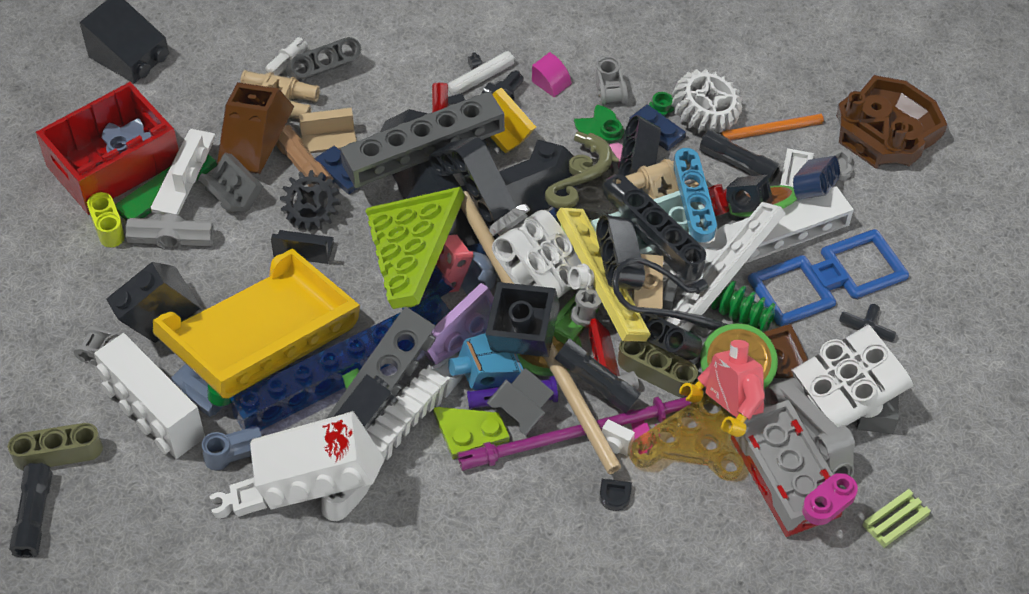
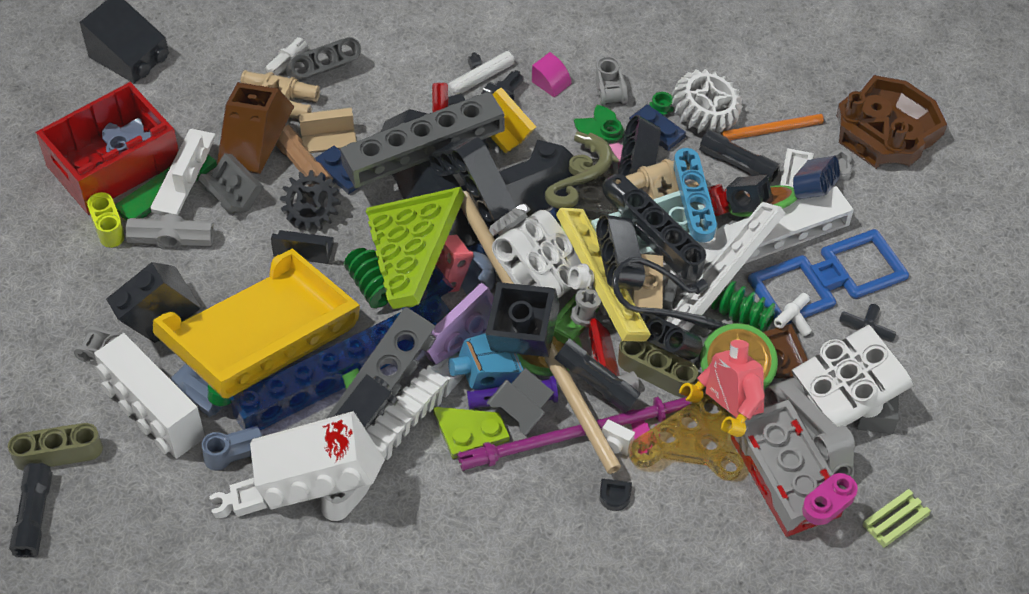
(365, 272): none -> green piece
(792, 312): none -> white piece

